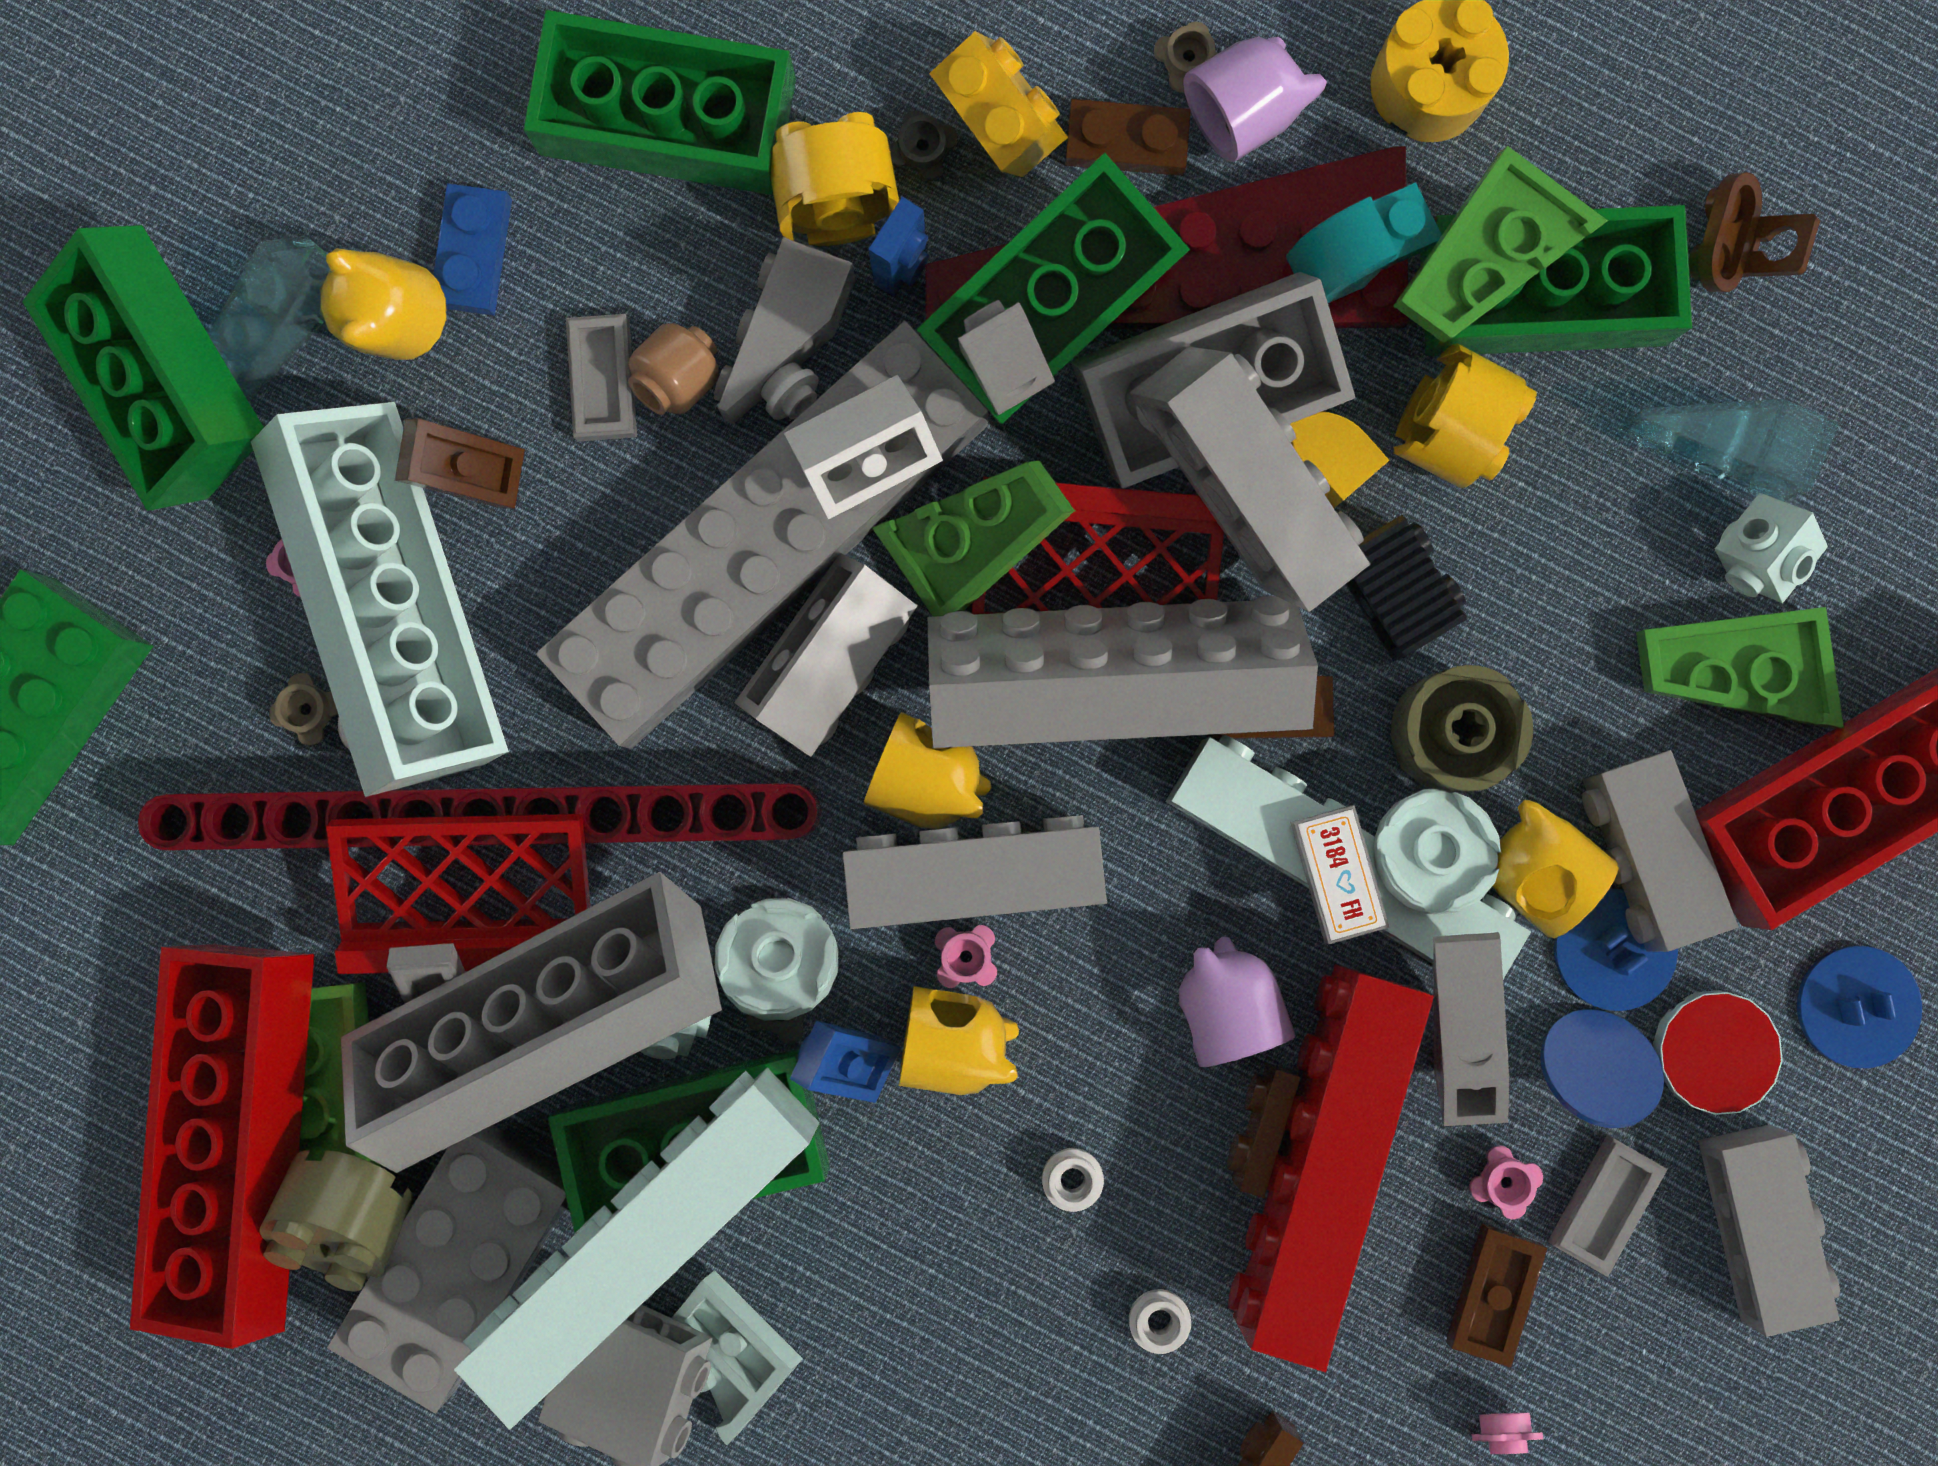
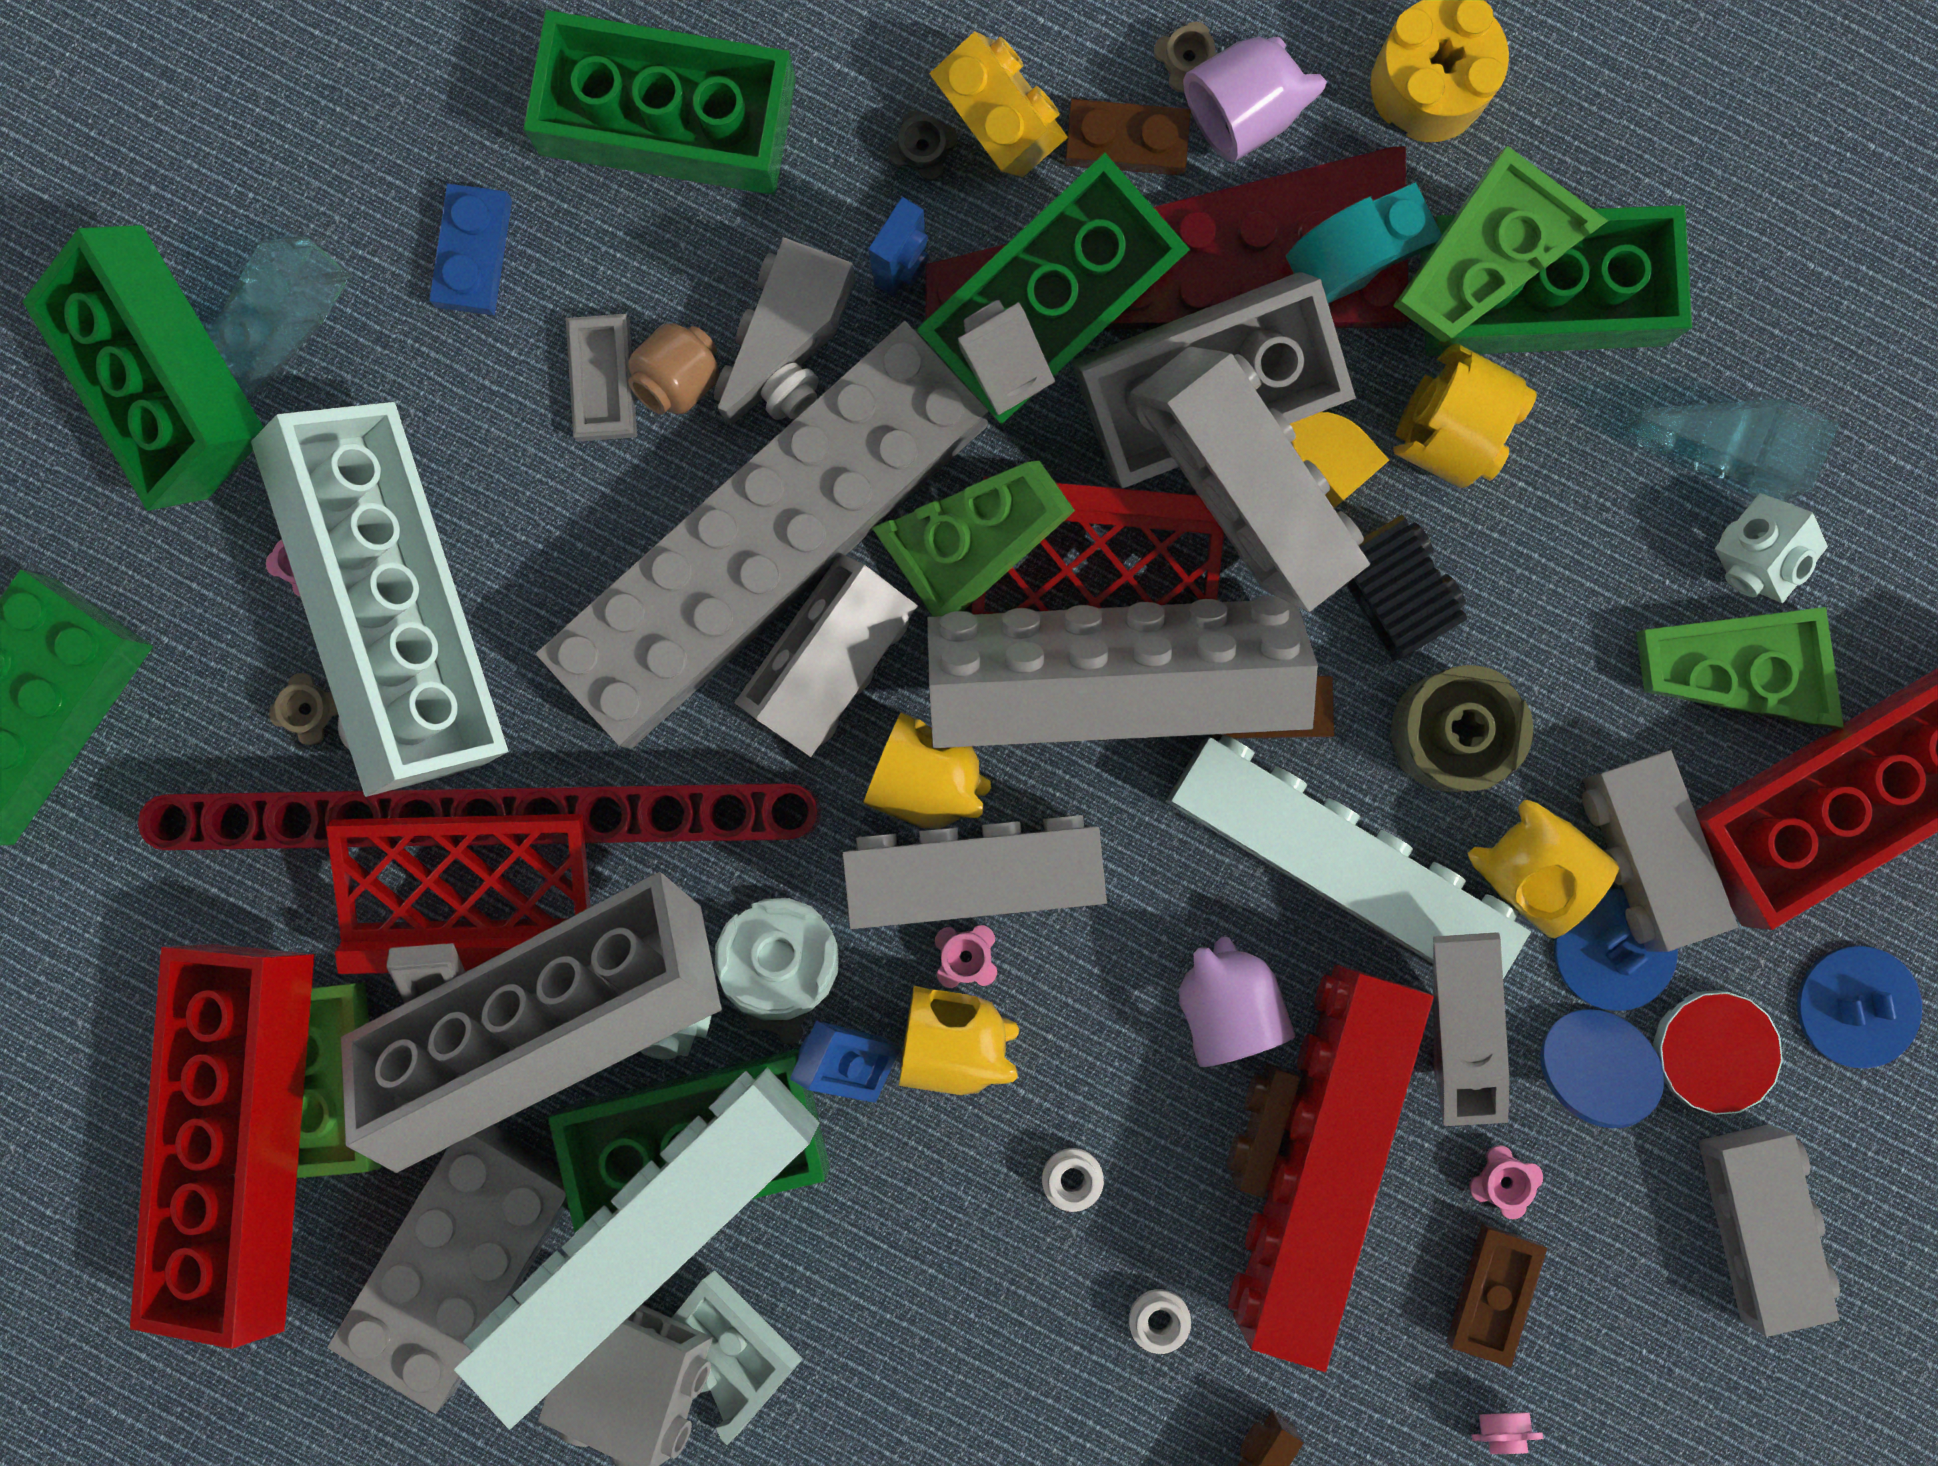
(335, 1218): olive brick -> none
(382, 304): yellow piece -> none
(459, 464): reddish brown plate -> none
(832, 179): yellow brick -> none
(863, 446): white brick -> none
(1339, 874): white tile -> none
(1437, 851): light aqua tile -> none
(1607, 1205): light grey tile -> none
(1736, 233): reddish brown bracket -> none

